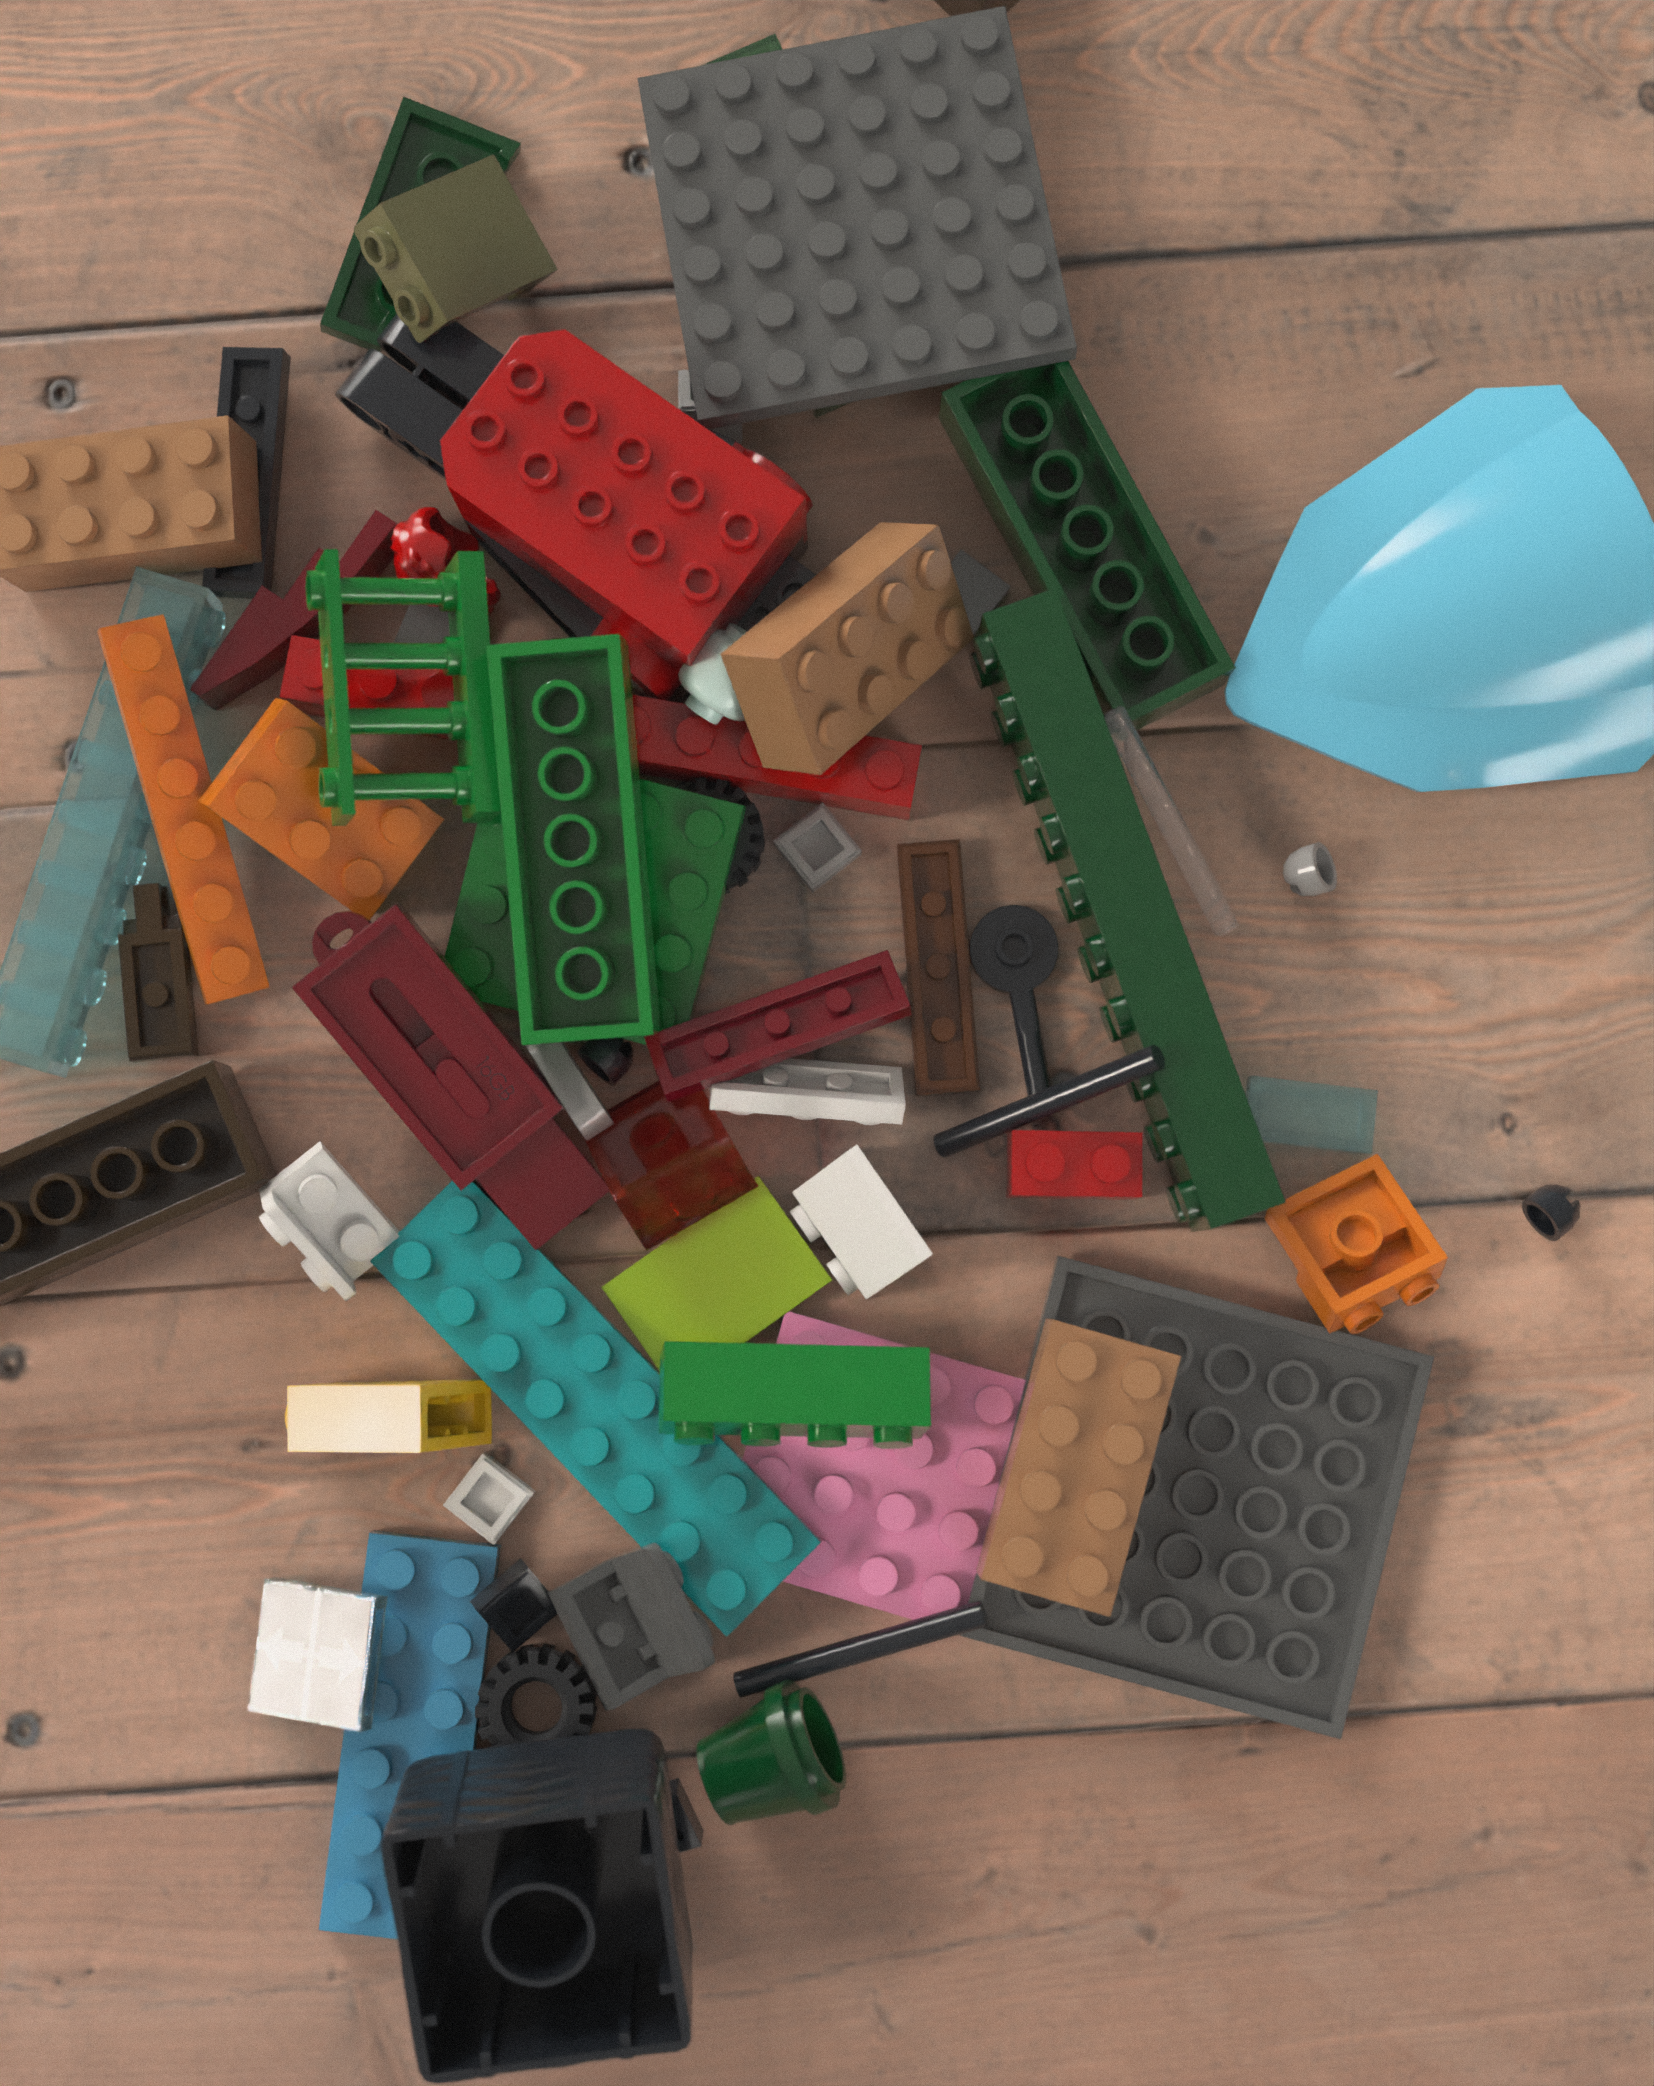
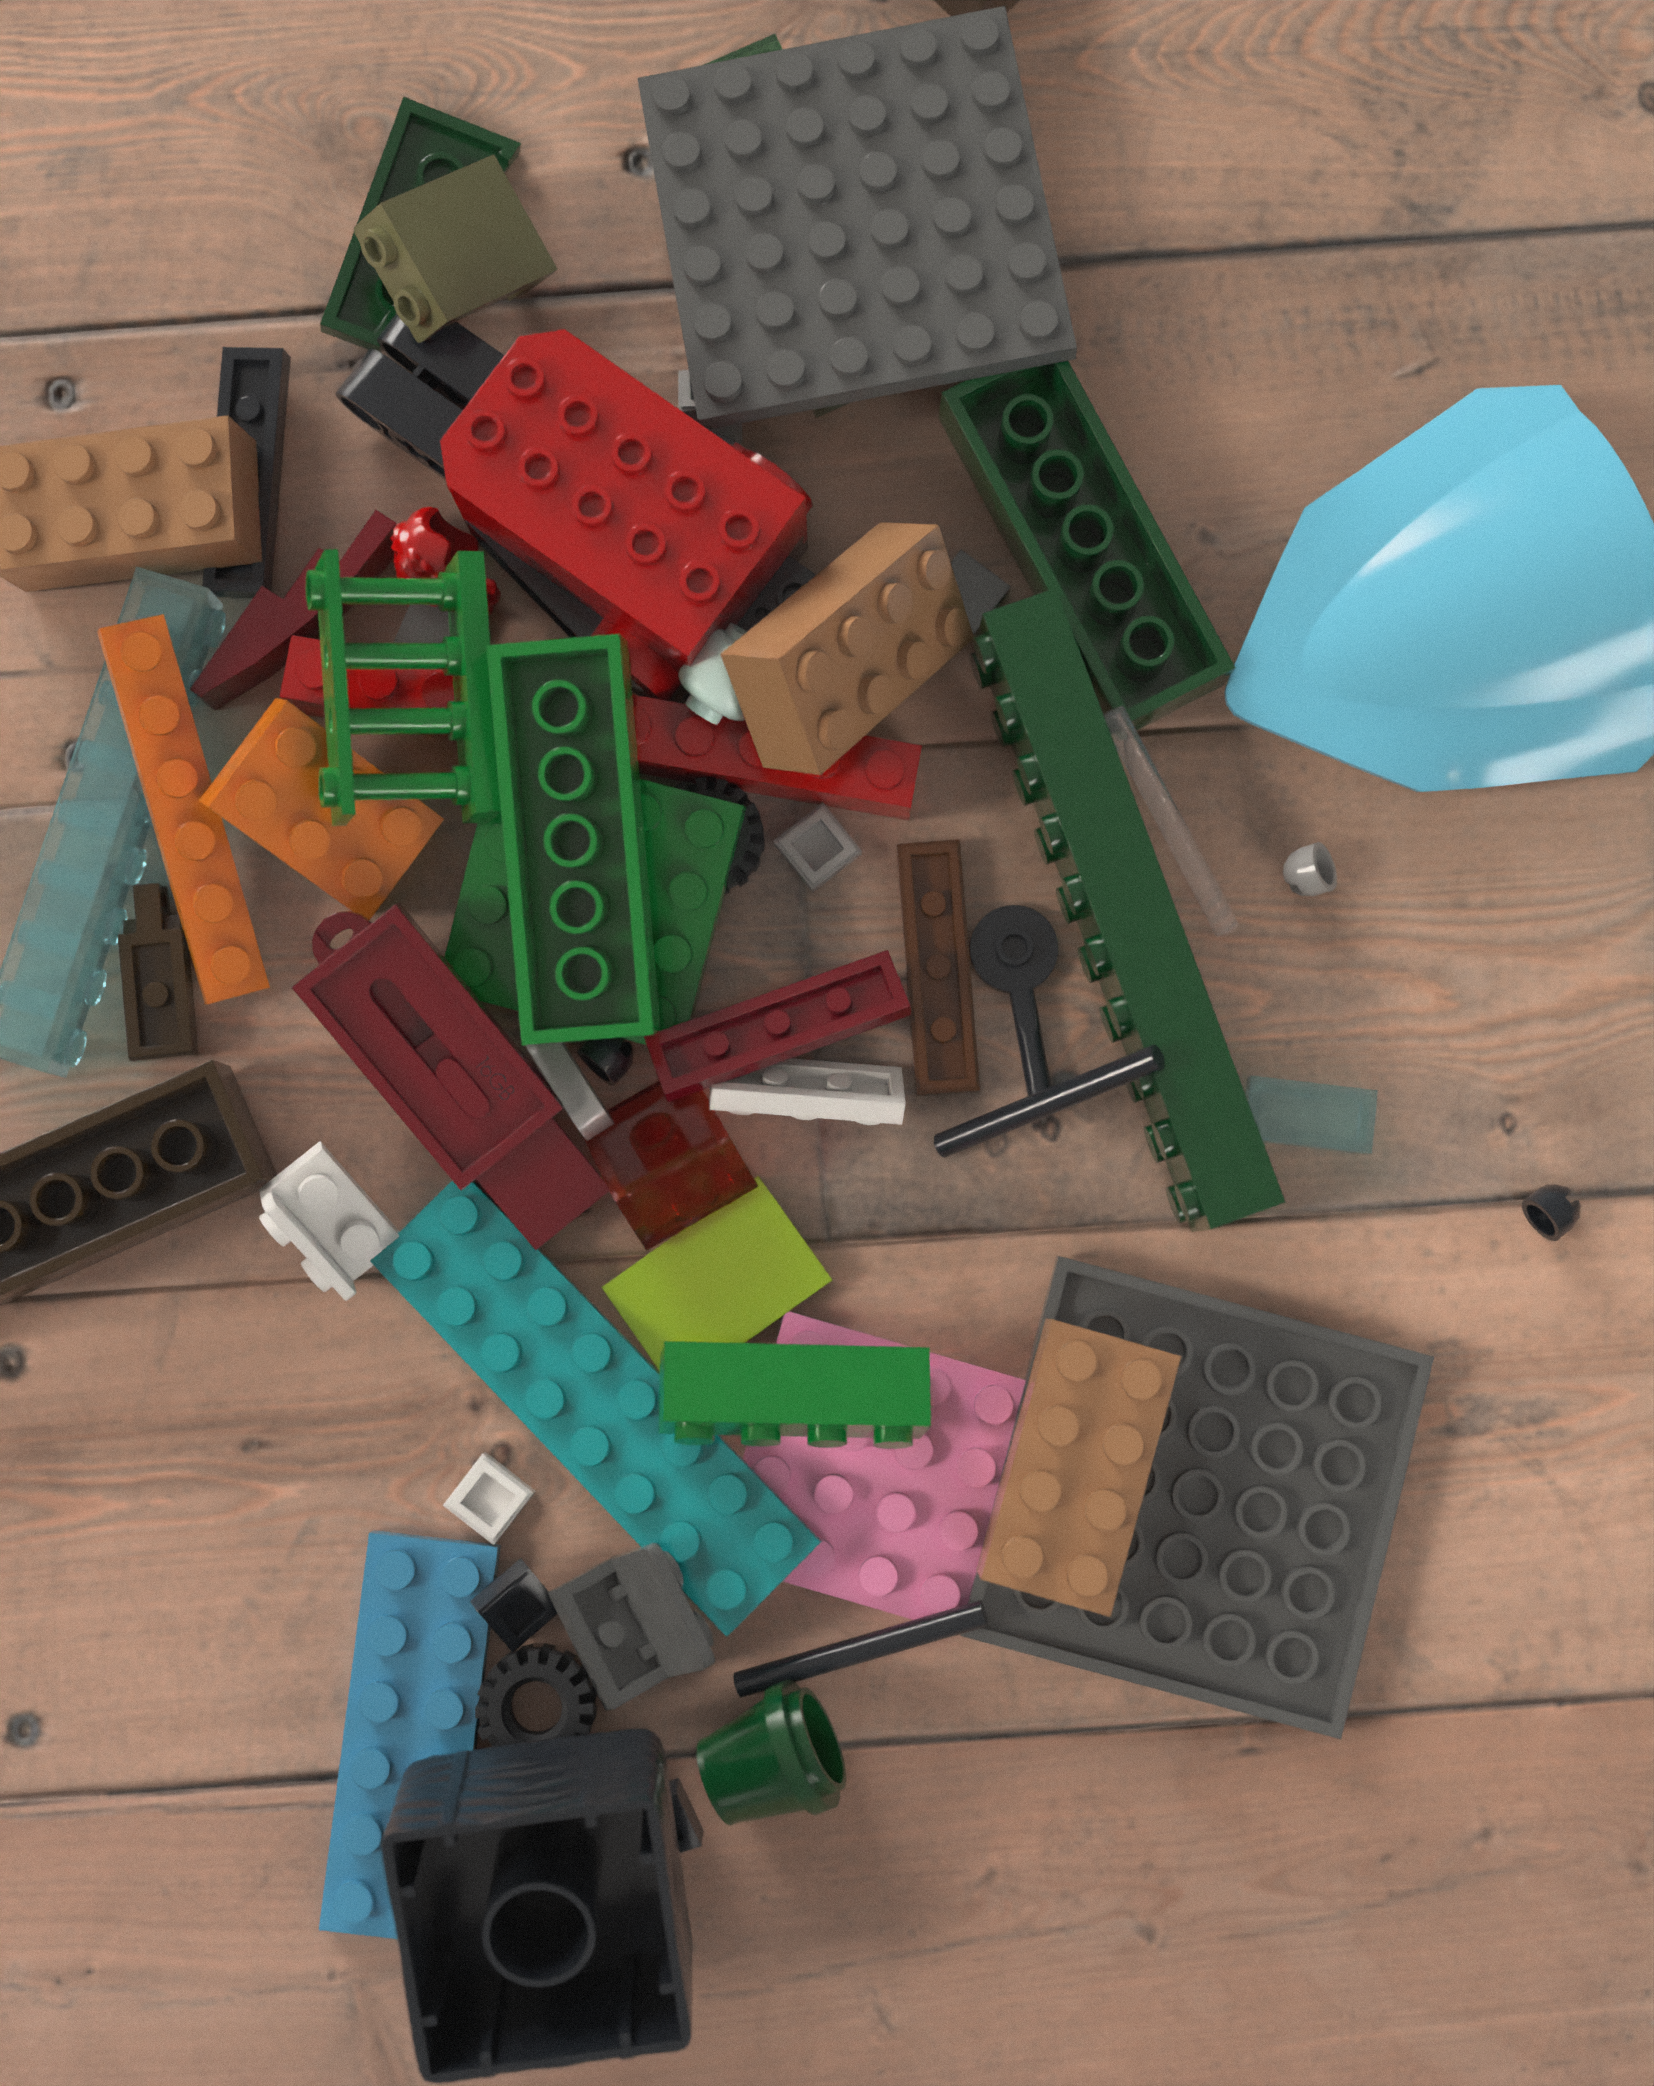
(318, 1654): tile -> none
(388, 1416): slope -> none
(859, 1224): white slope -> none
(1074, 1164): red brick -> none
(1357, 1246): orange plate -> none

